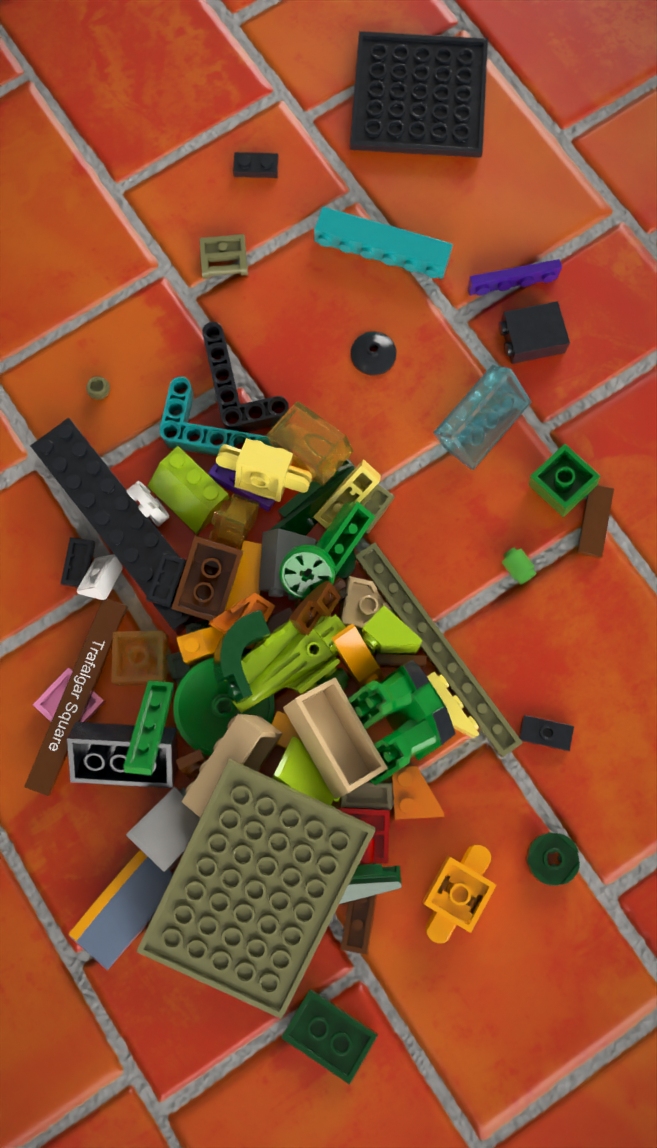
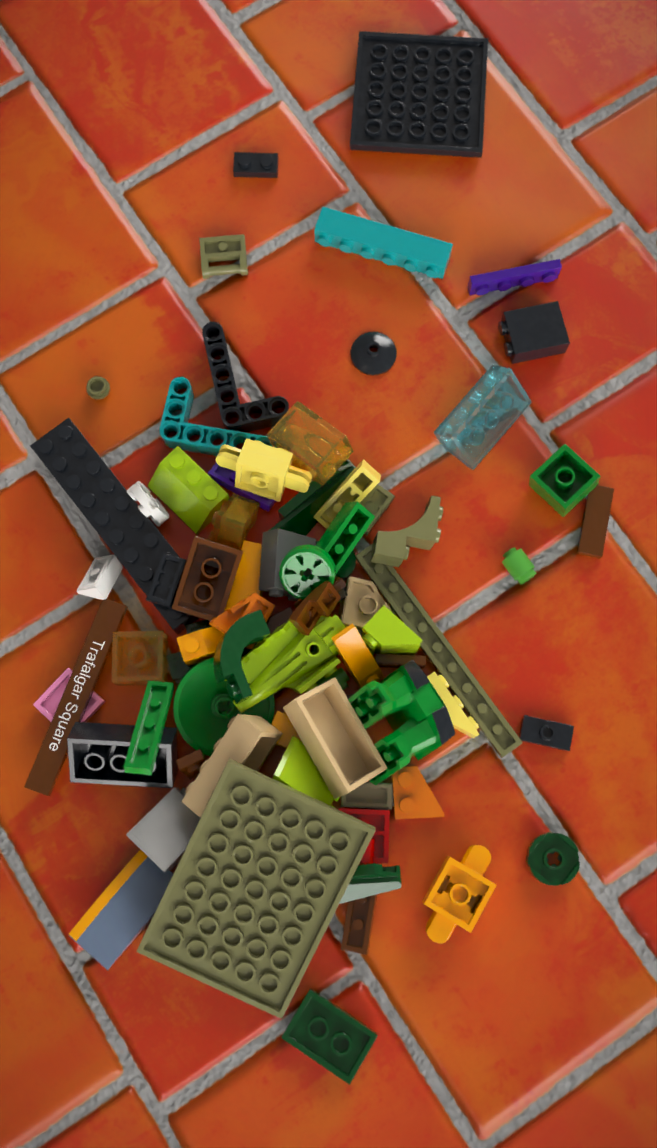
(77, 561): black plate -> none
(393, 546): none -> olive arch

